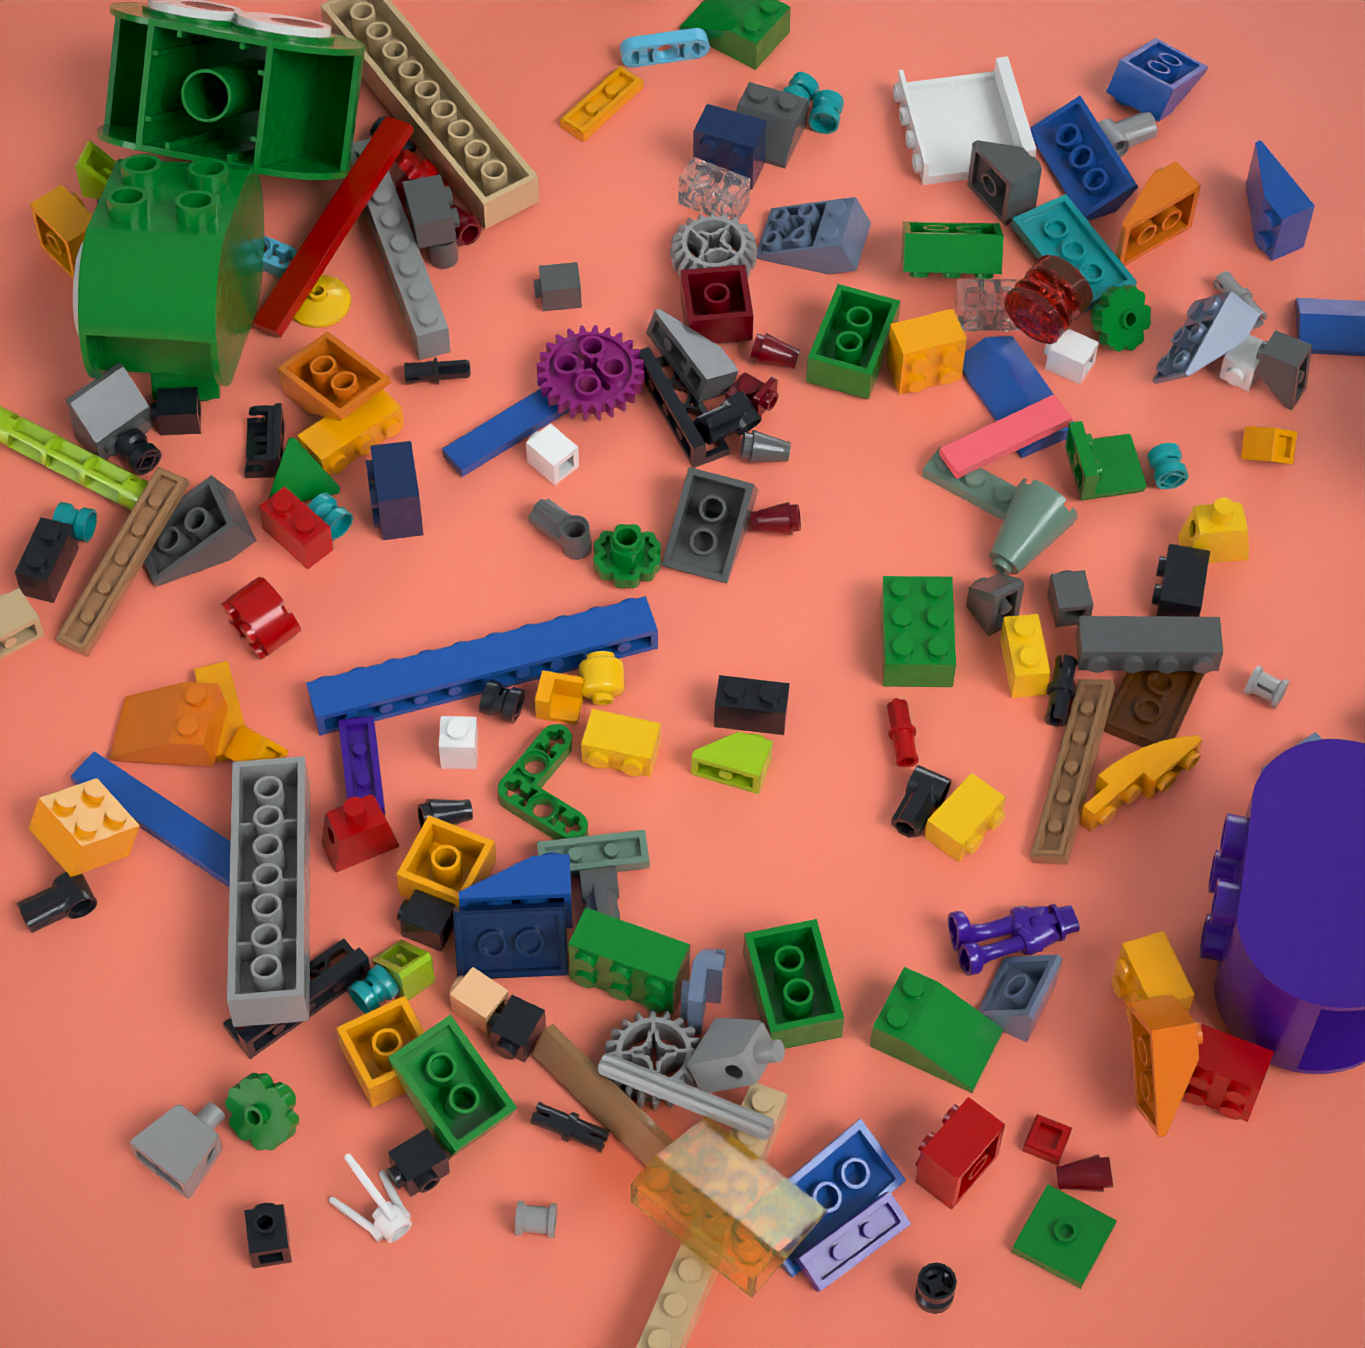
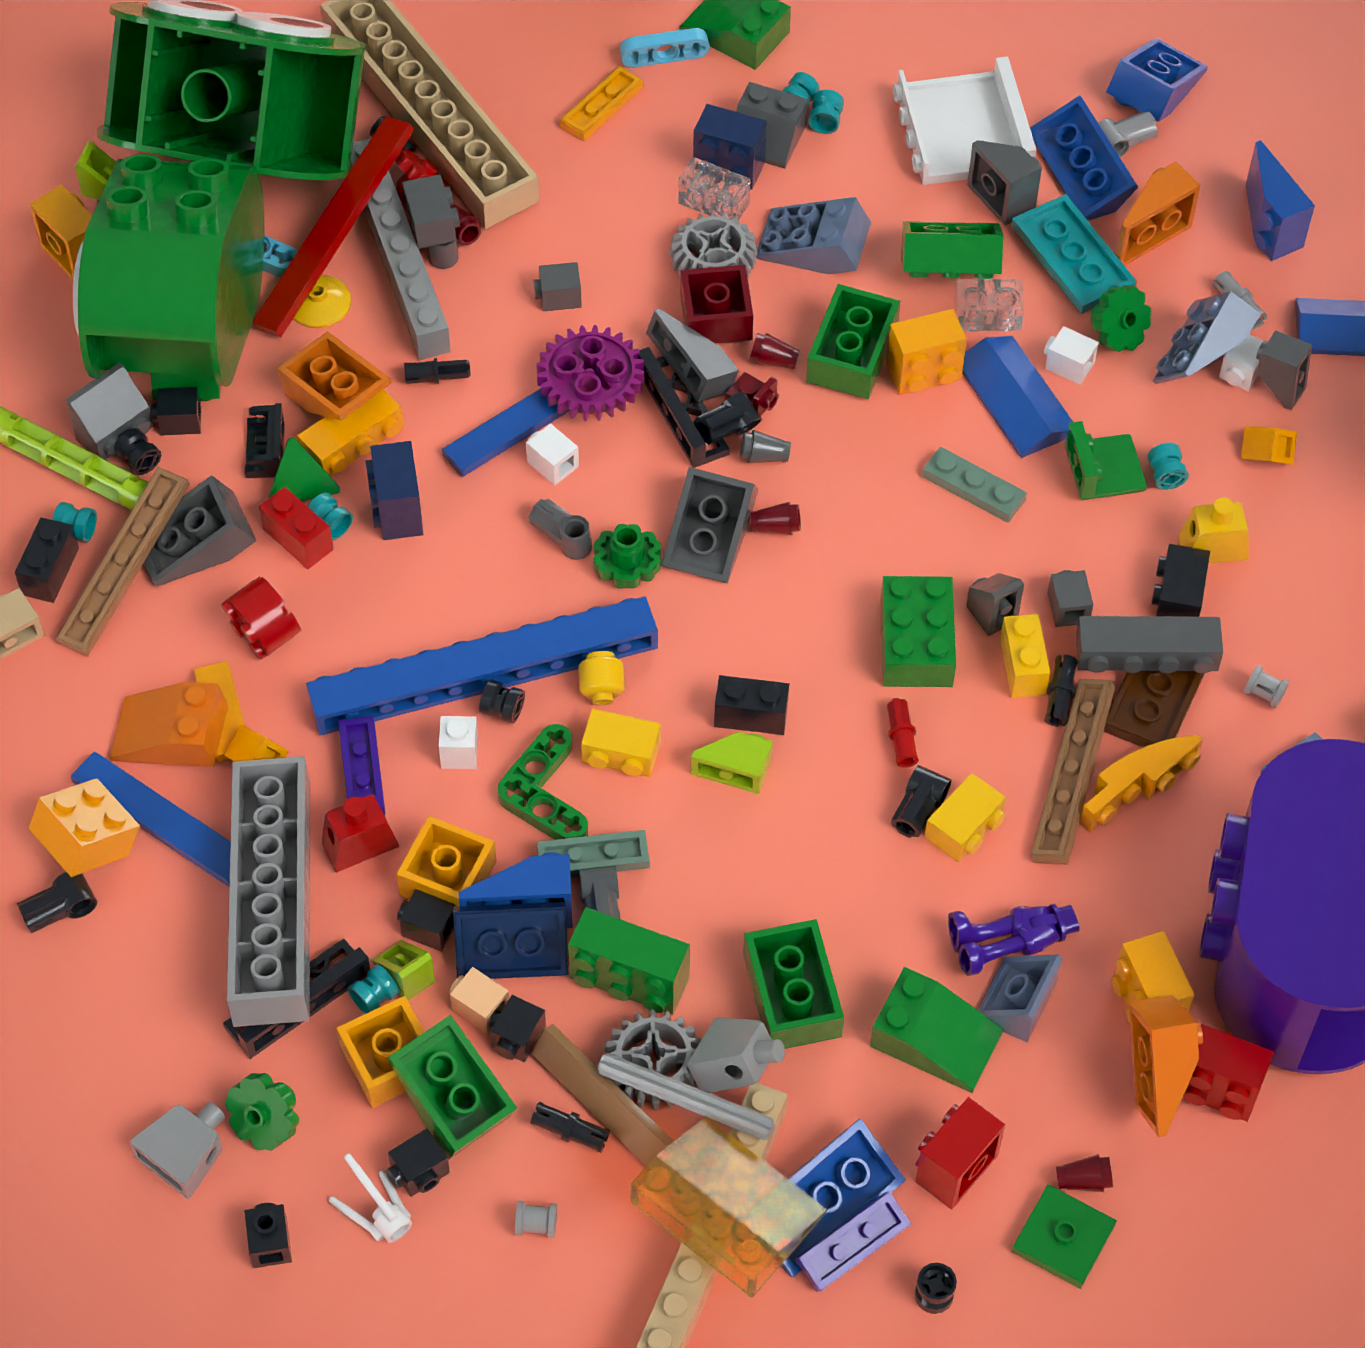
(446, 810): black cone -> none
(559, 697): light orange panel -> none
(703, 987): sand blue slope -> none
(1005, 436): coral tile -> none
(1030, 526): sand green cone -> none
(1047, 1139): red tile -> none
(1048, 299): clear red wheel -> none

